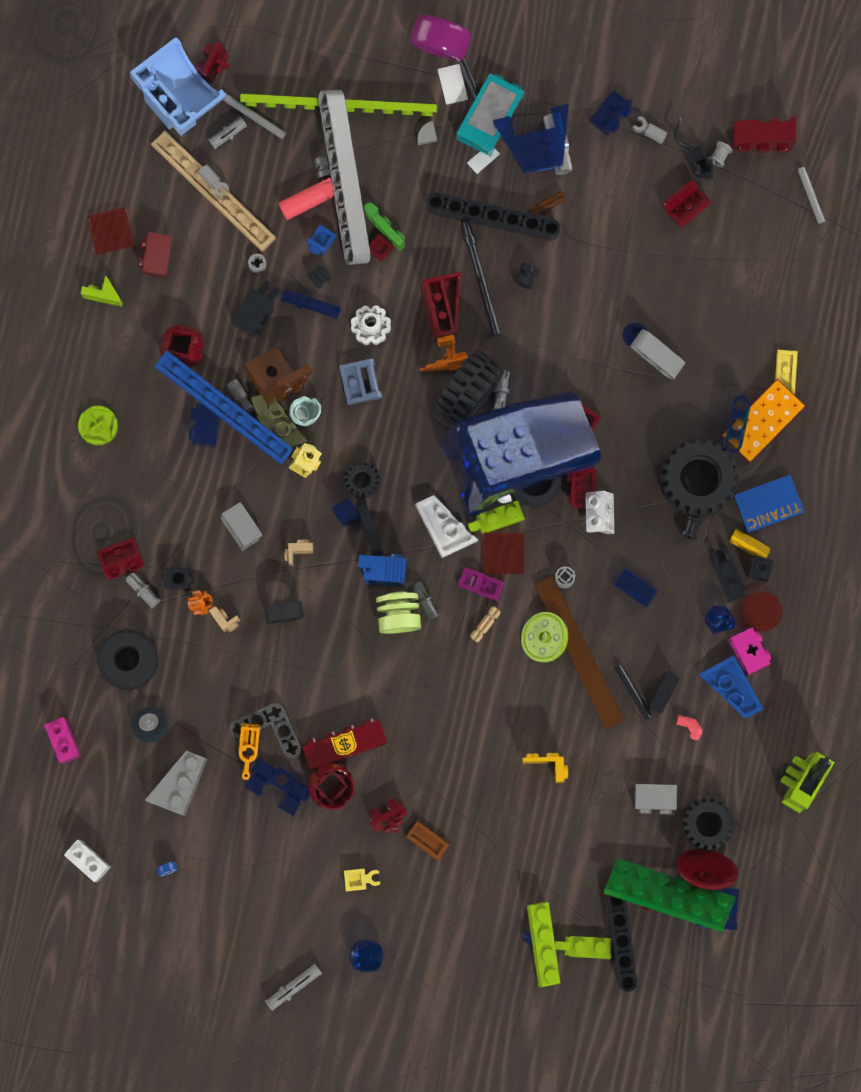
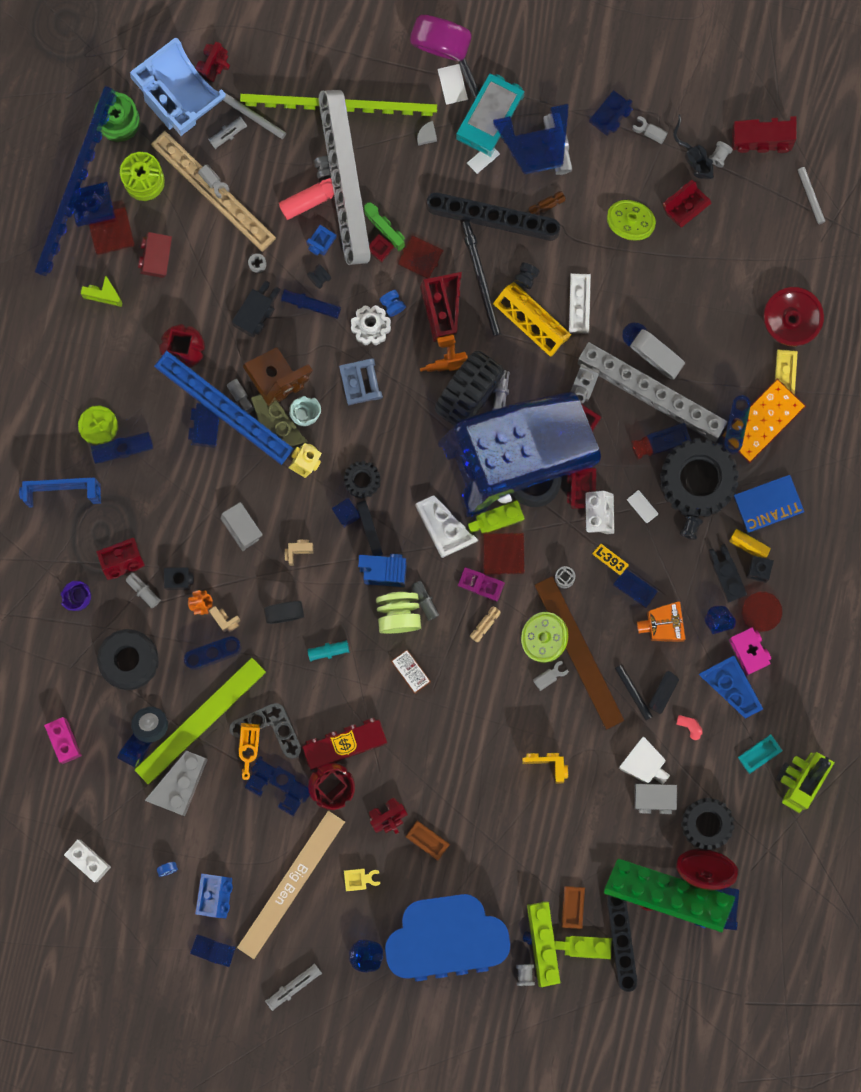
(76, 596): none -> dark purple hair
(78, 174): none -> clear blue plate
(91, 484): none -> blue panel
(93, 205): none -> clear blue tile
(126, 124): none -> bright green wheel
(134, 751): none -> clear blue slope
(135, 444): none -> clear blue piece
(148, 184): none -> lime wheel
(200, 721): none -> lime tile
(202, 653): none -> clear blue beam
(213, 950): none -> clear blue slope
(214, 896): none -> blue bracket
(291, 885): none -> tan tile
(328, 650): none -> teal pin
(392, 303): none -> blue wheel
(411, 671): none -> tile
(420, 257): none -> clear red piece
(446, 938): none -> blue brick
(525, 975): none -> light grey bush
(533, 311): none -> yellow fence
(549, 676): none -> light grey bar
(573, 907): none -> dark orange tile
(579, 303): none -> white tile
(585, 382): none -> light grey hips
(610, 559): none -> yellow sticker
(631, 220): none -> lime shield
(642, 447): none -> clear red wheel
(642, 506): none -> white sticker
(645, 763): none -> white torso
(653, 392): none -> light grey brick
(664, 624): none -> orange torso
(668, 438): none -> clear blue plate
(759, 754): none -> teal tile
(798, 304): none -> dark red dish

